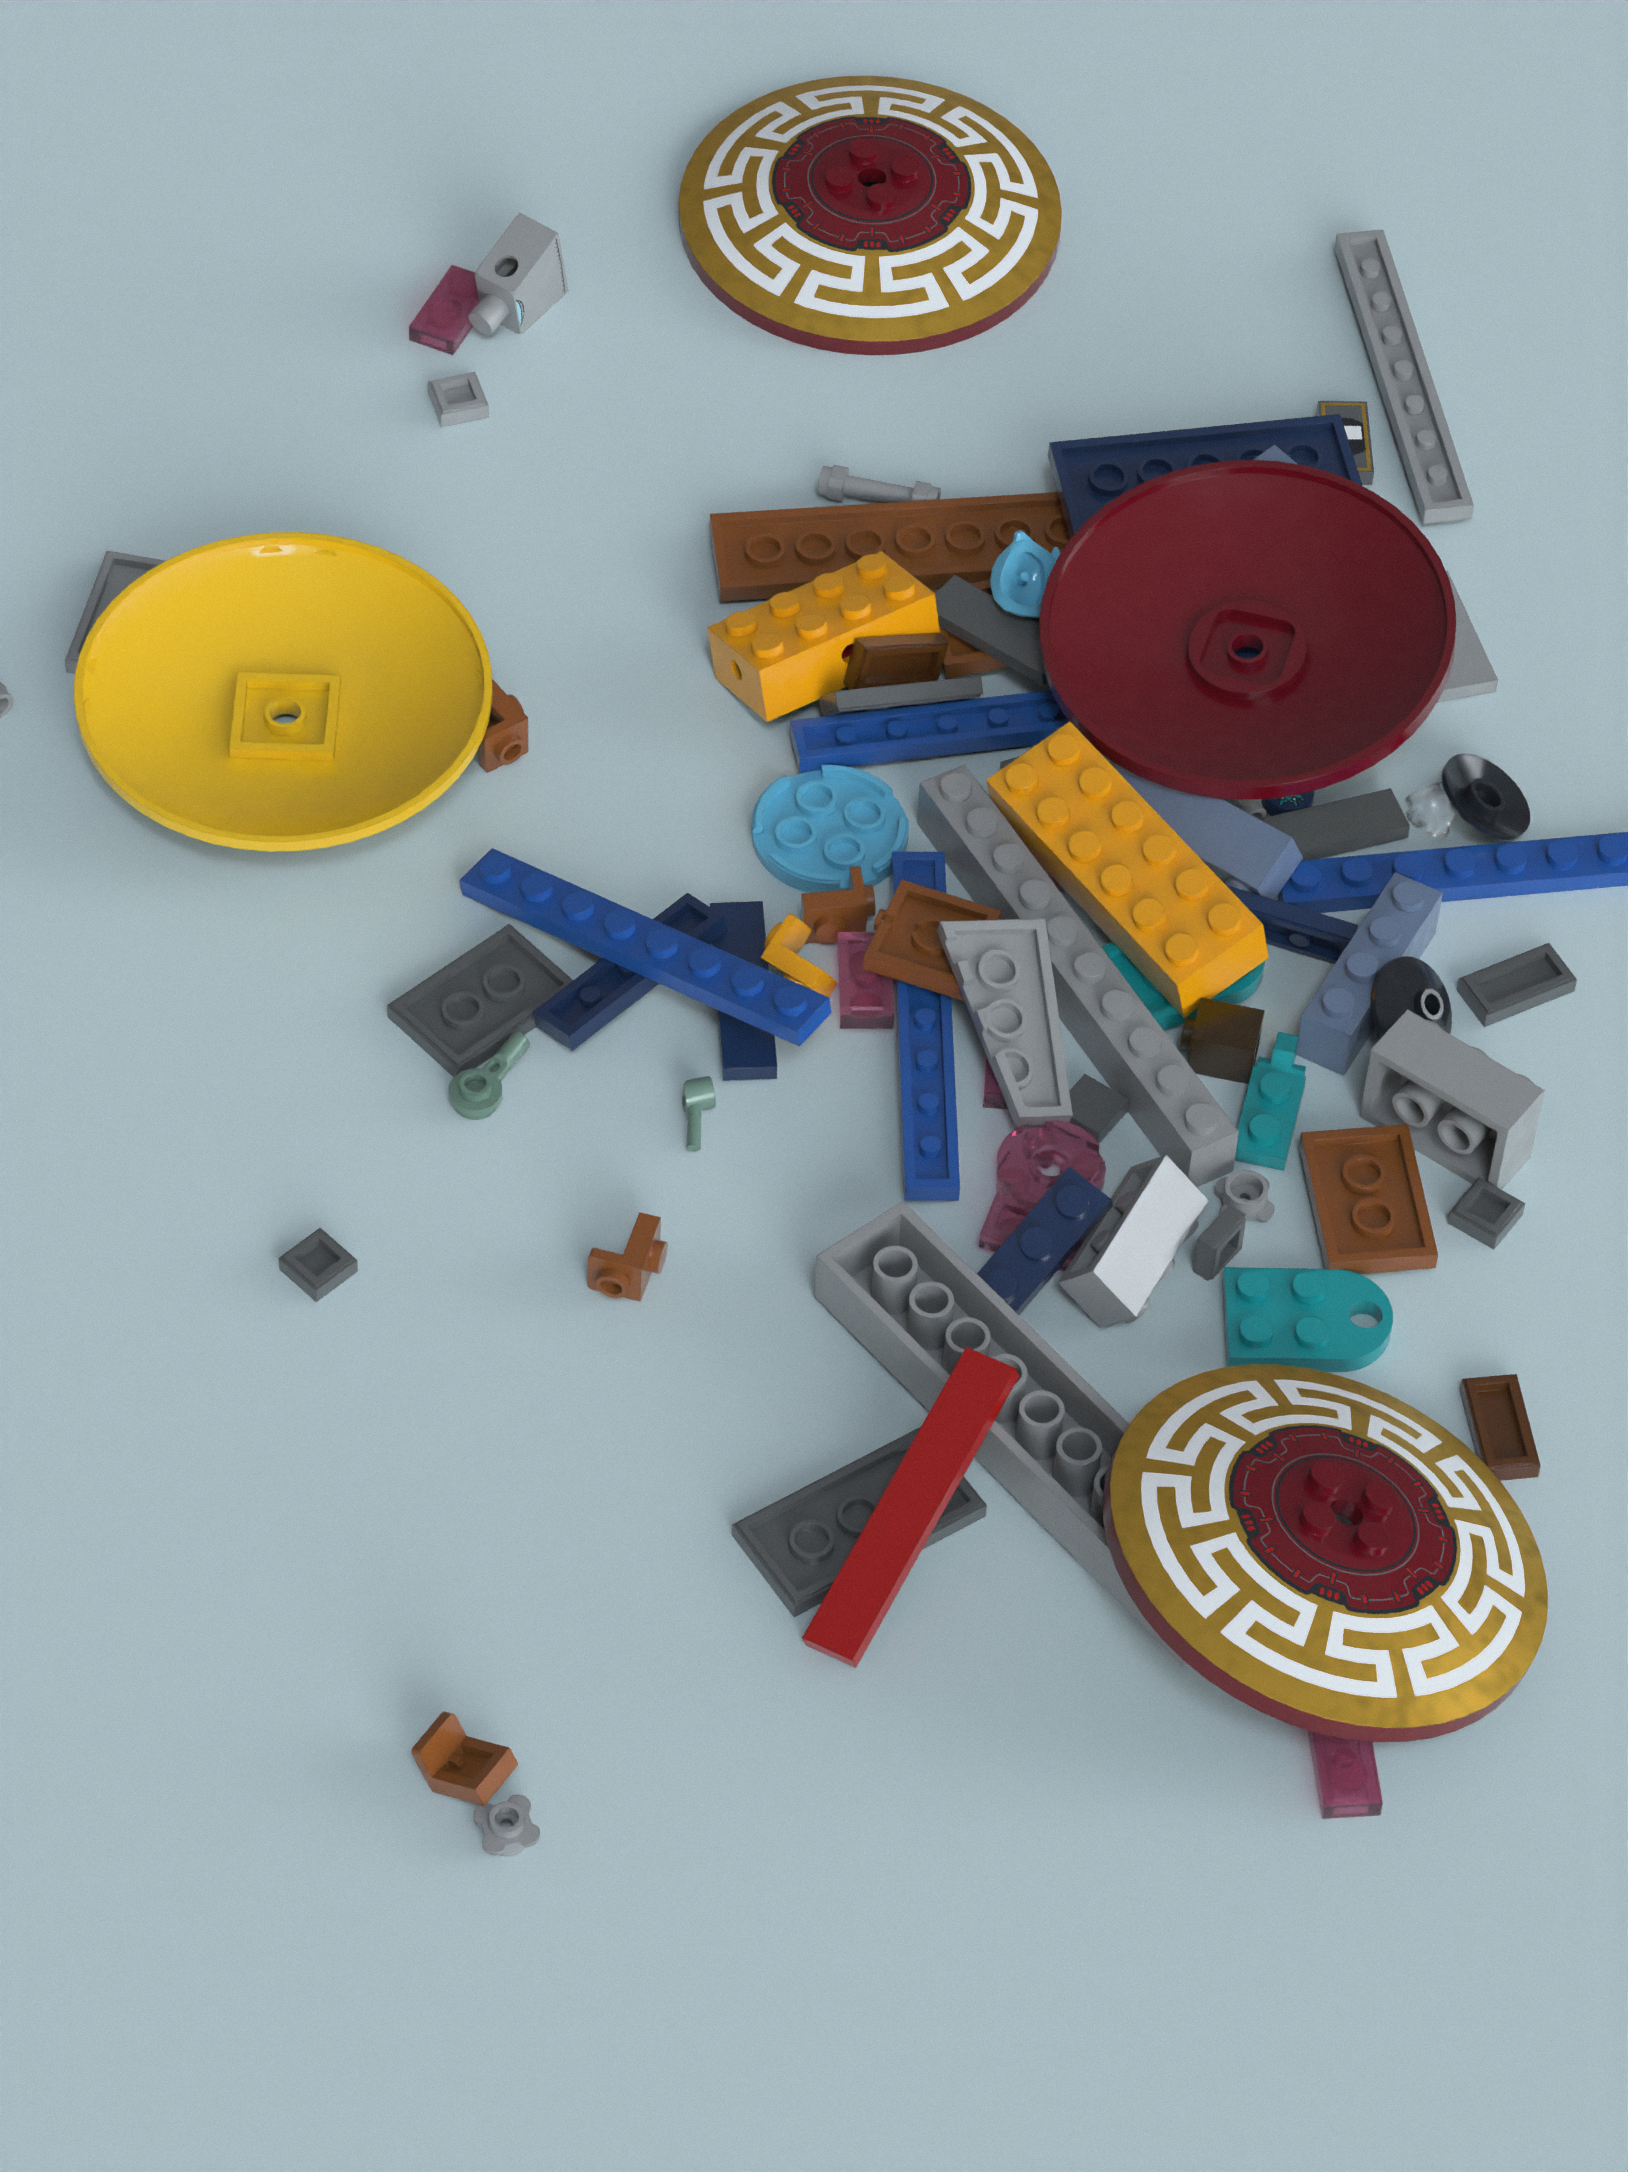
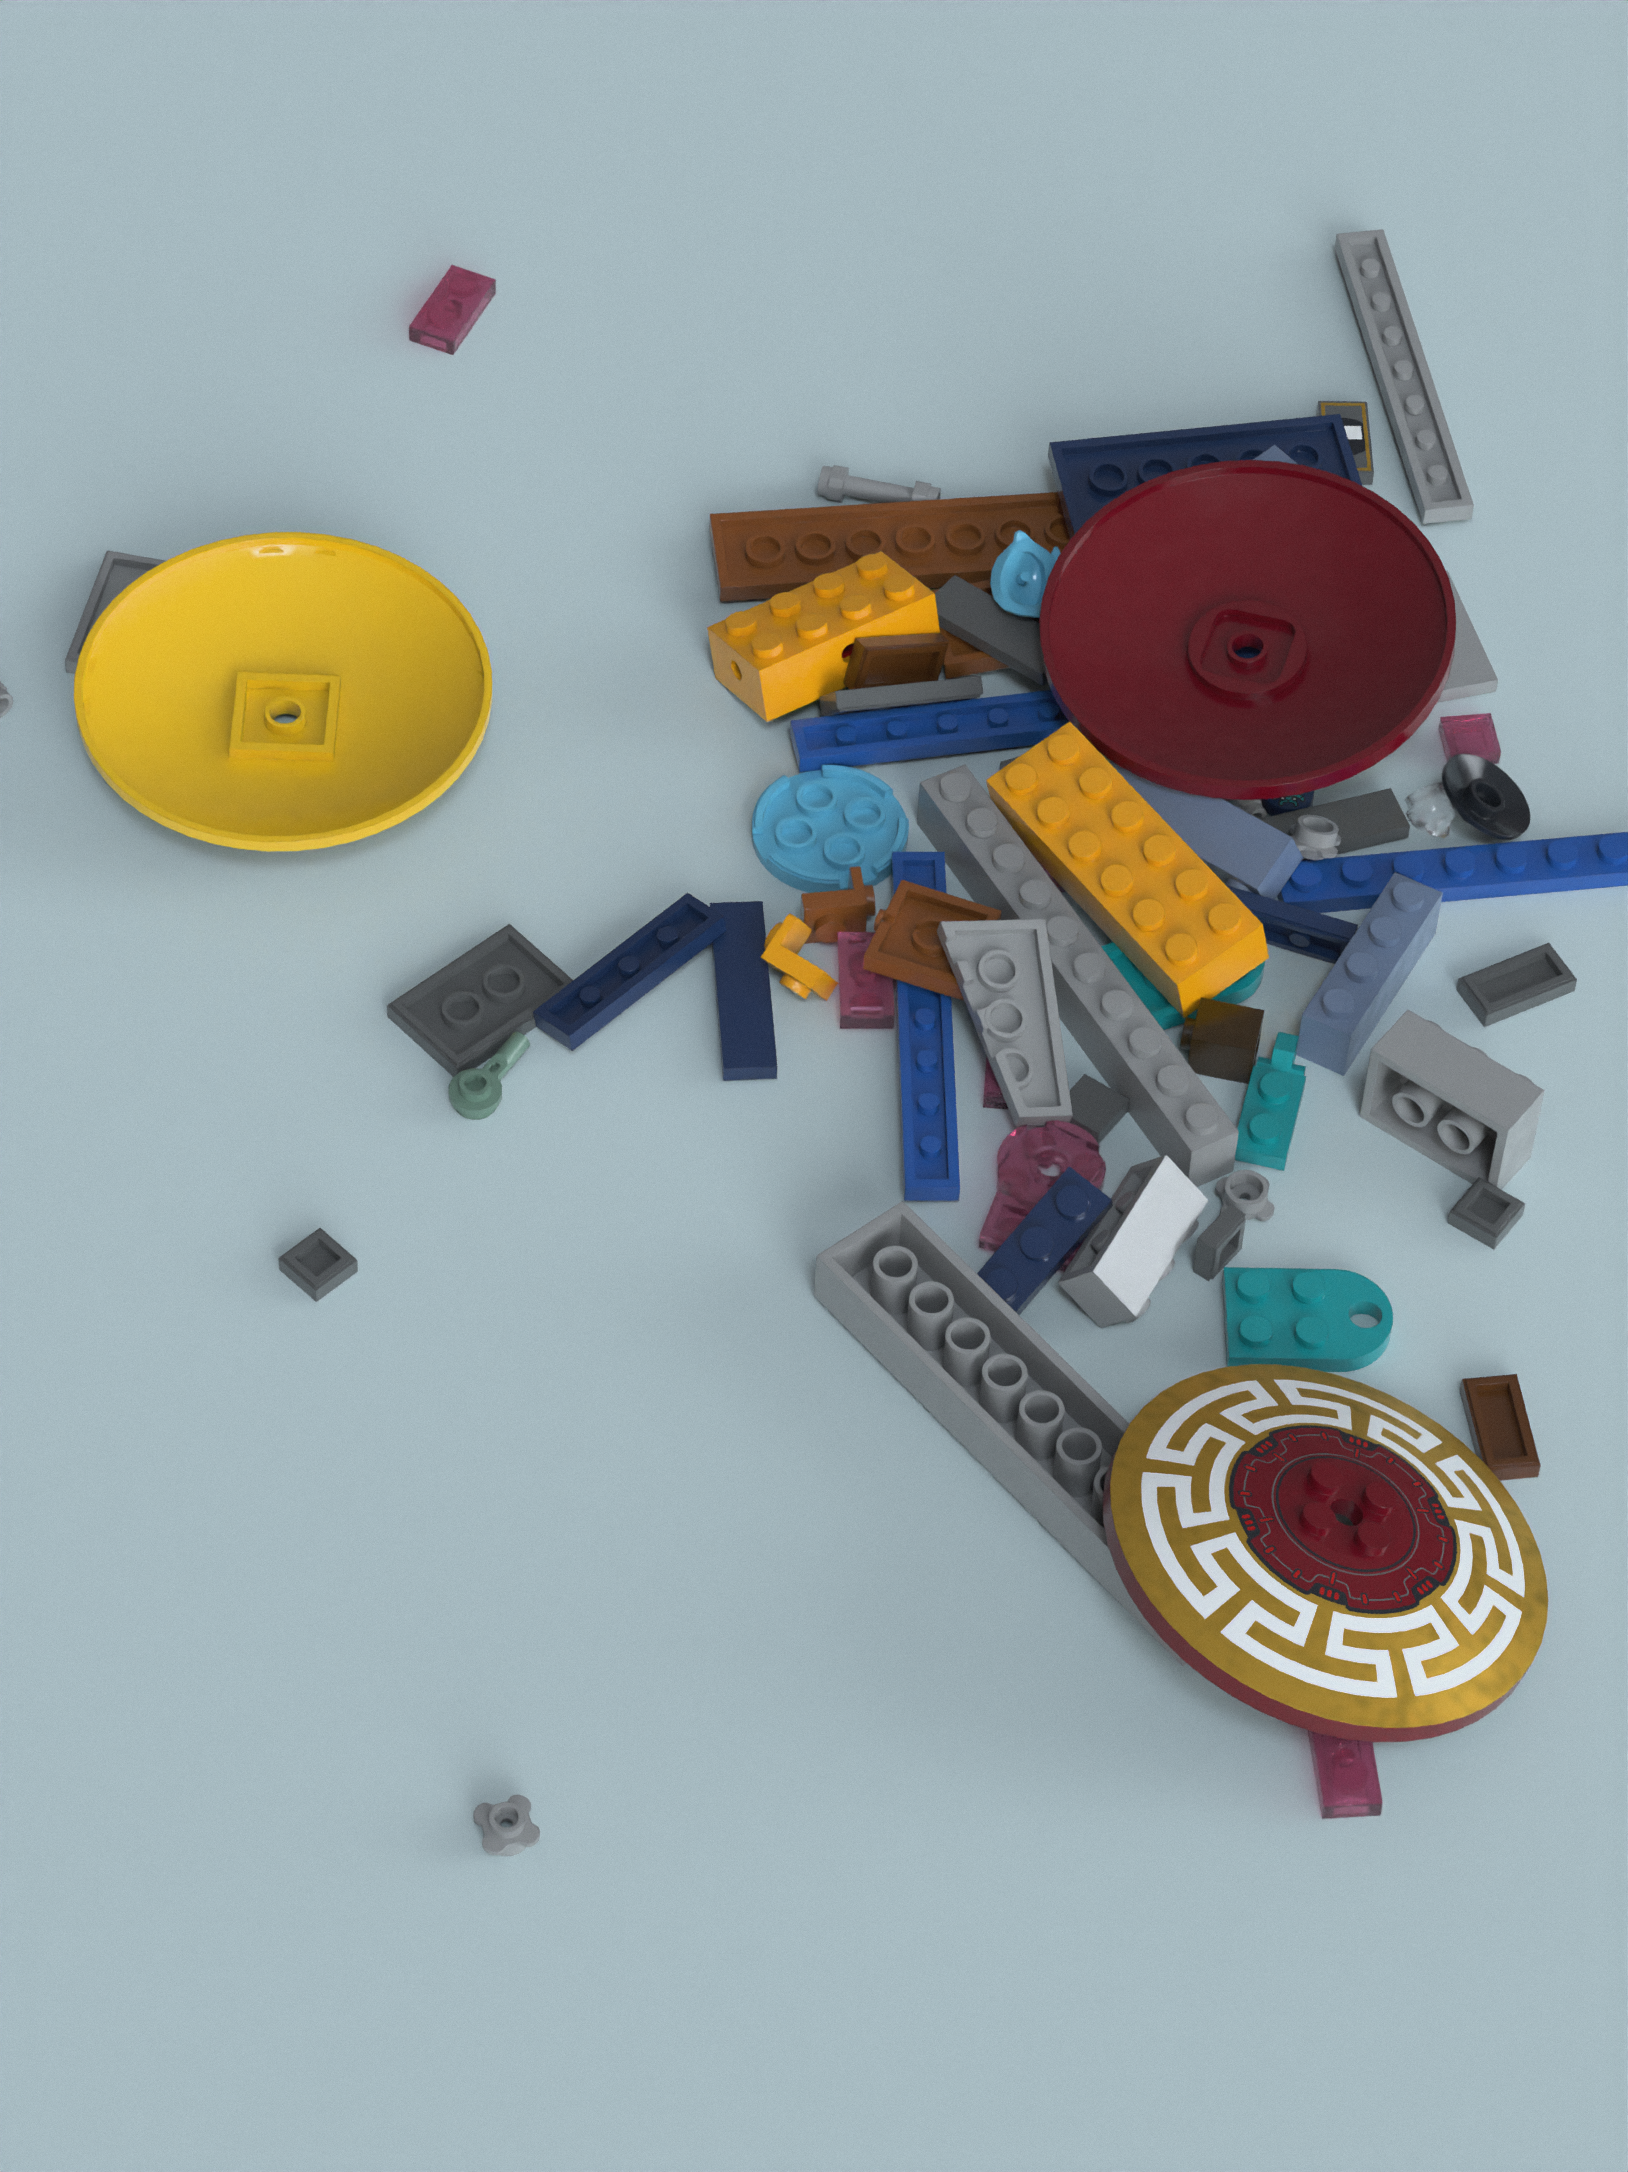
(458, 399): light grey tile -> none
(461, 1764): dark orange bracket -> none
(506, 732): dark orange bracket -> none
(519, 278): light grey torso -> none
(629, 1273): dark orange bracket -> none
(646, 947): blue plate -> none
(697, 1095): sand green hand -> none
(811, 1532): dark grey tile -> none
(884, 269): dish -> none
(910, 1507): red tile -> none
(1316, 837): none -> light grey plate
(1368, 1199): dark orange plate -> none
(1412, 986): black dish -> none
(1470, 735): none -> clear pink tile

